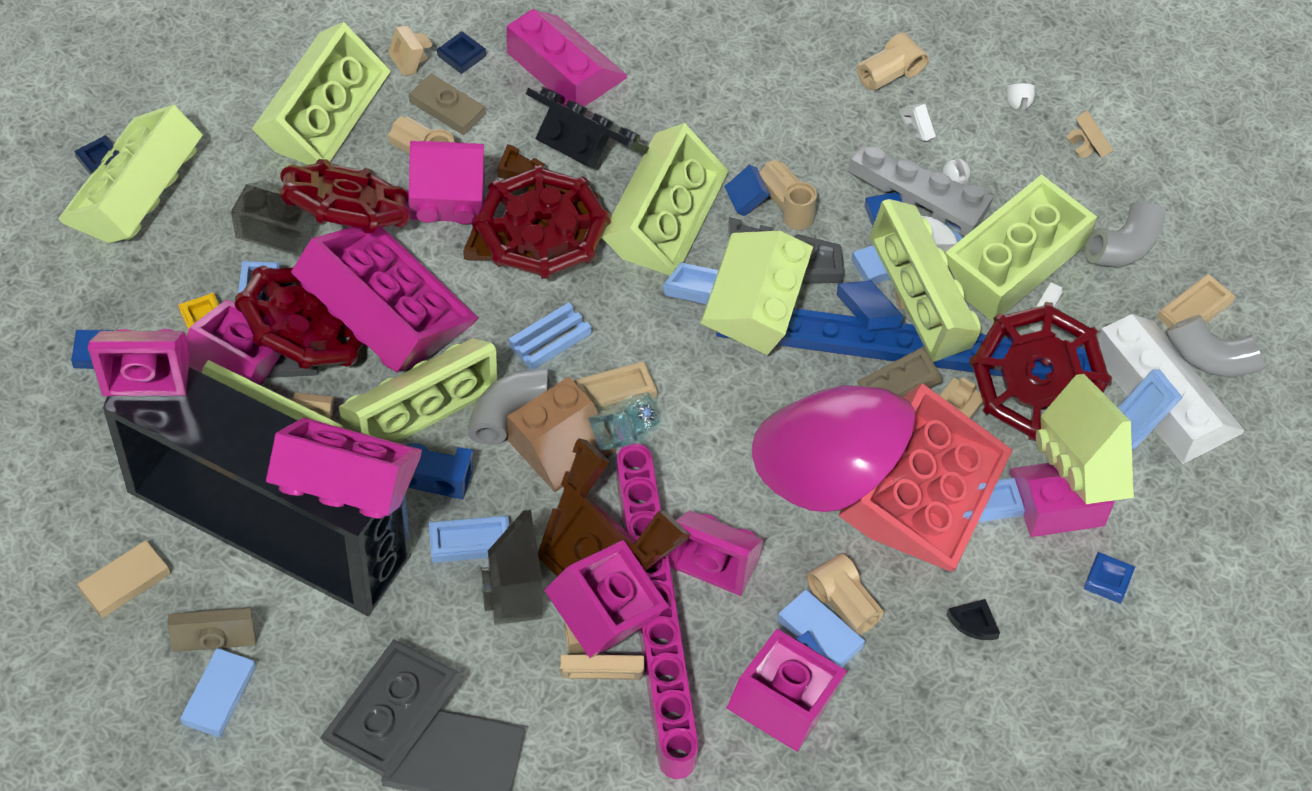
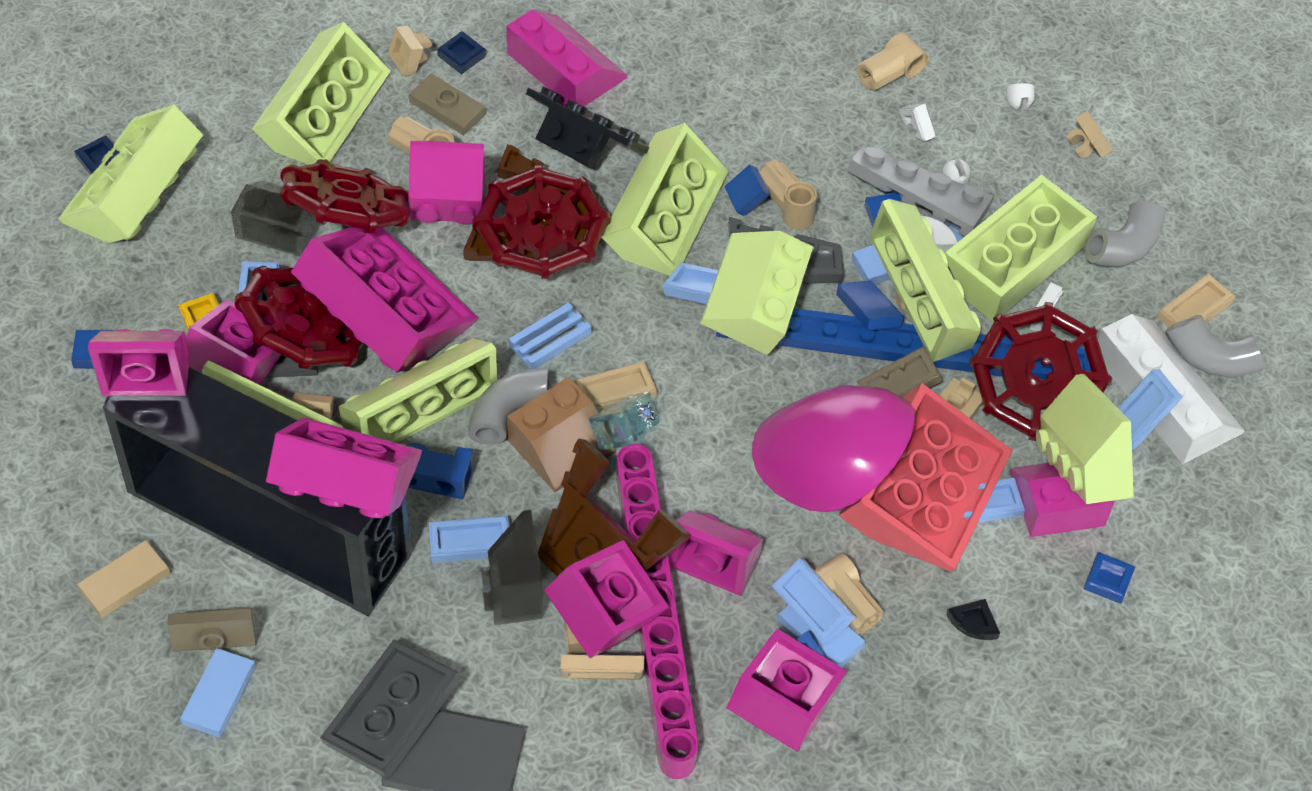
(813, 601): none -> light blue tile

